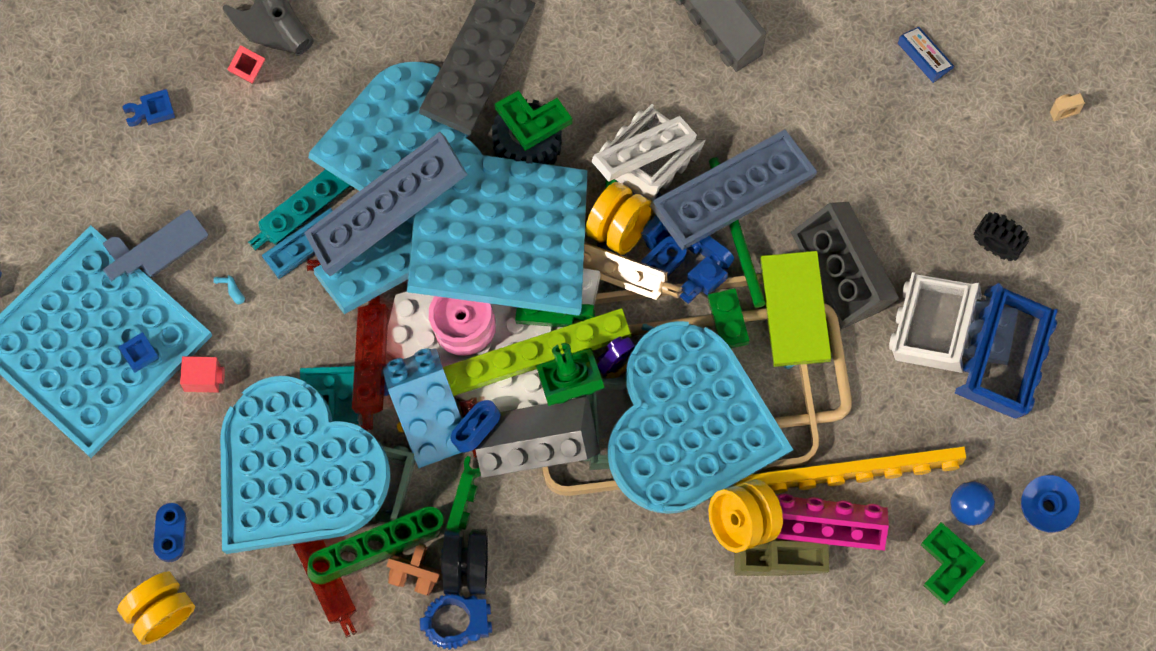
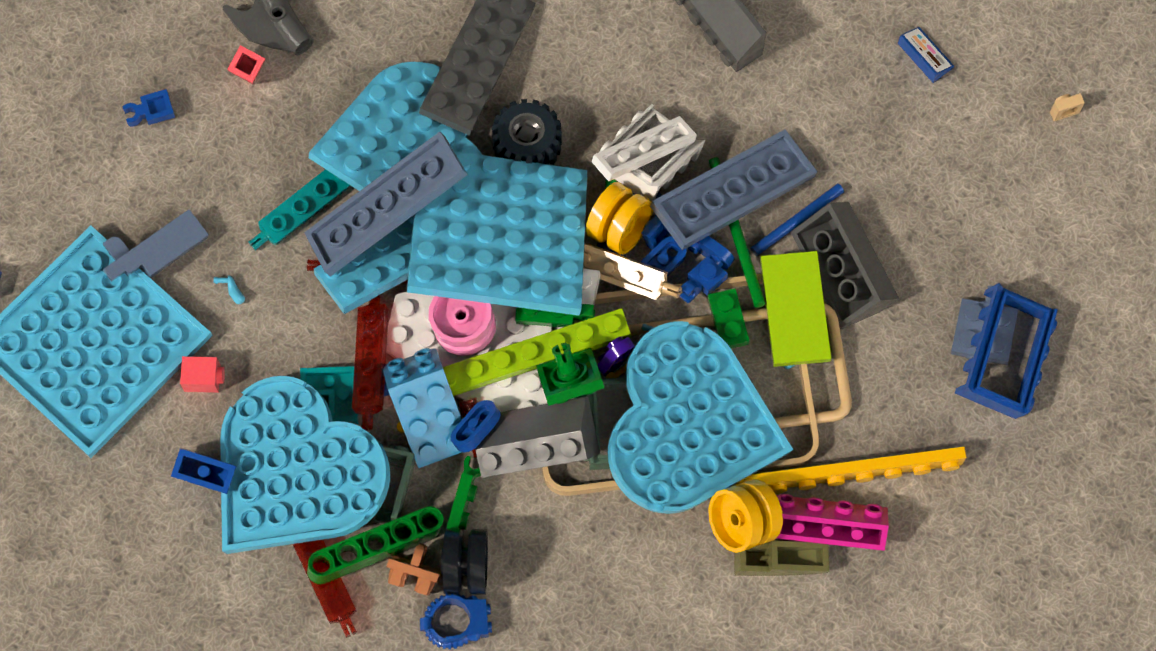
(138, 352): blue plate -> none
(156, 608): yellow wheel -> none
(170, 531): blue plate -> none
(203, 470): none -> blue slope
(292, 250): dark azure tile -> none
(532, 126): green plate -> none
(797, 219): none -> blue bar
(934, 322): window -> none
(957, 562): green plate -> none
(972, 503): blue hair -> none
(1001, 236): black tyre -> none
(1052, 490): blue dish -> none

